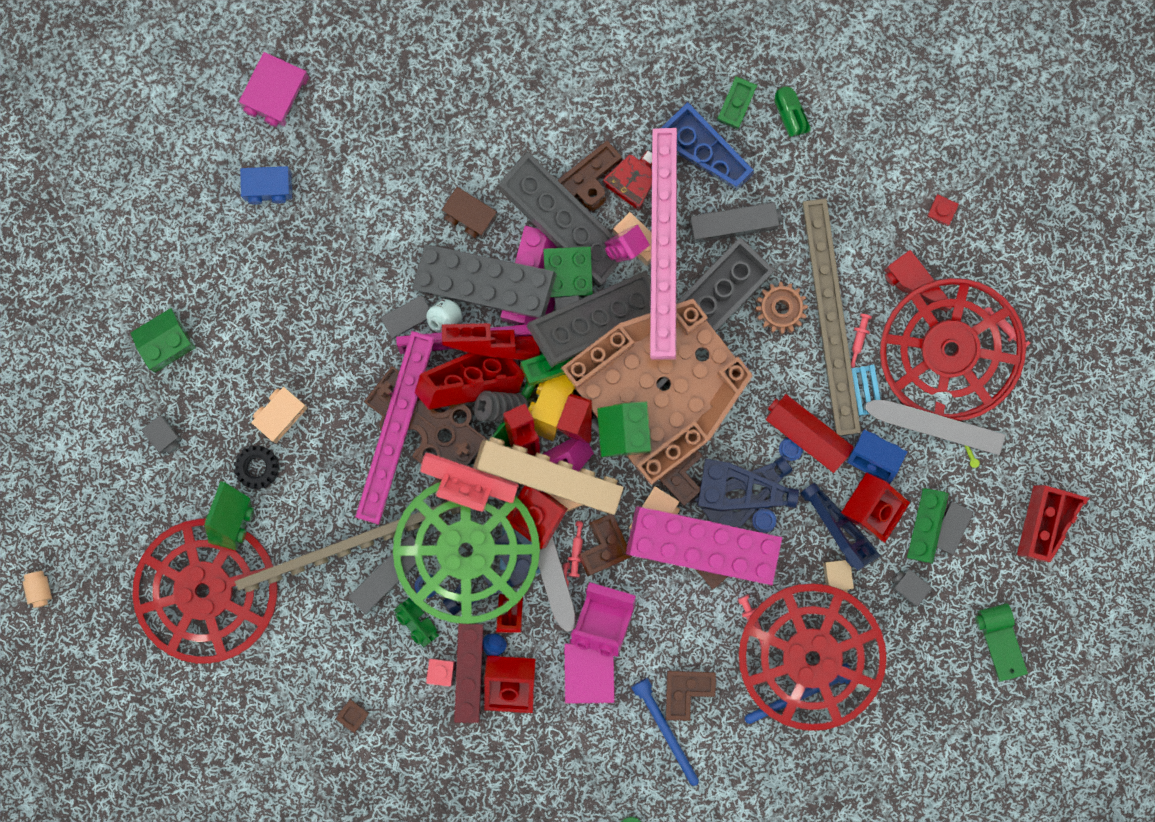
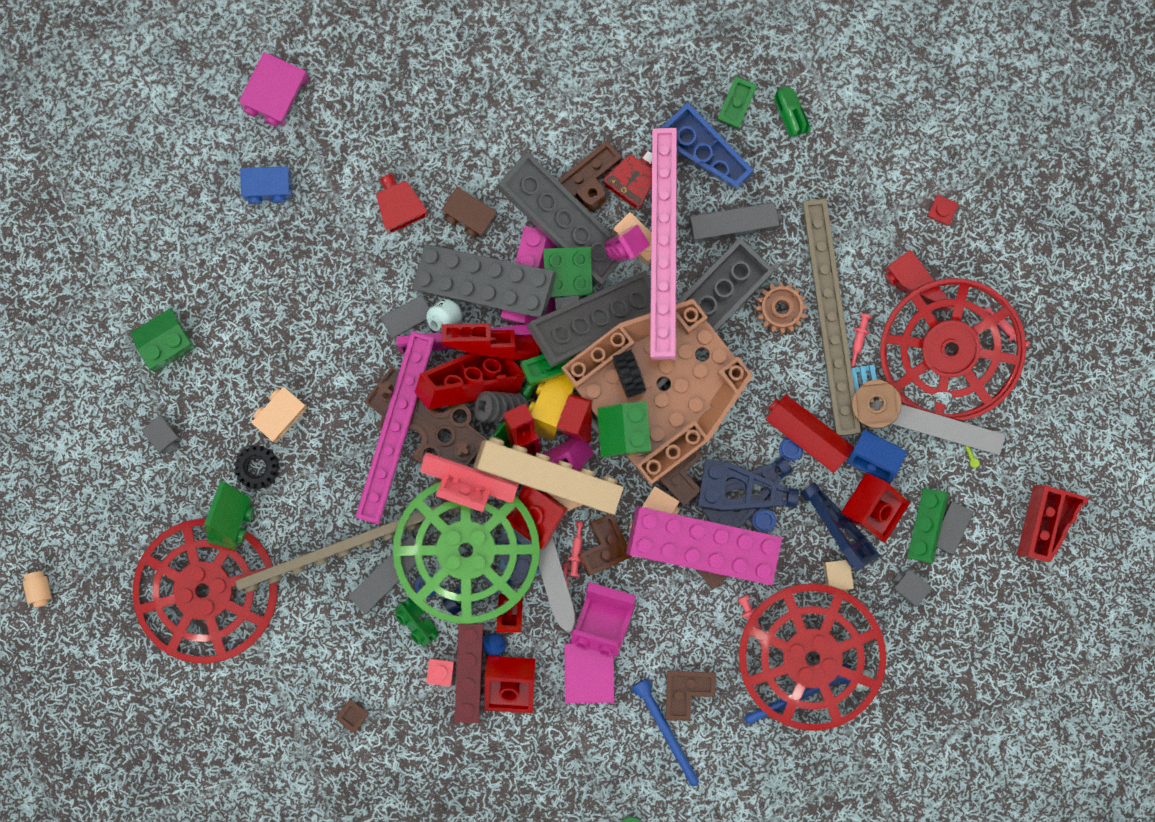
(399, 204): none -> red torso
(629, 373): none -> black tyre
(865, 395): none -> medium nougat plate
(998, 631): green door -> none

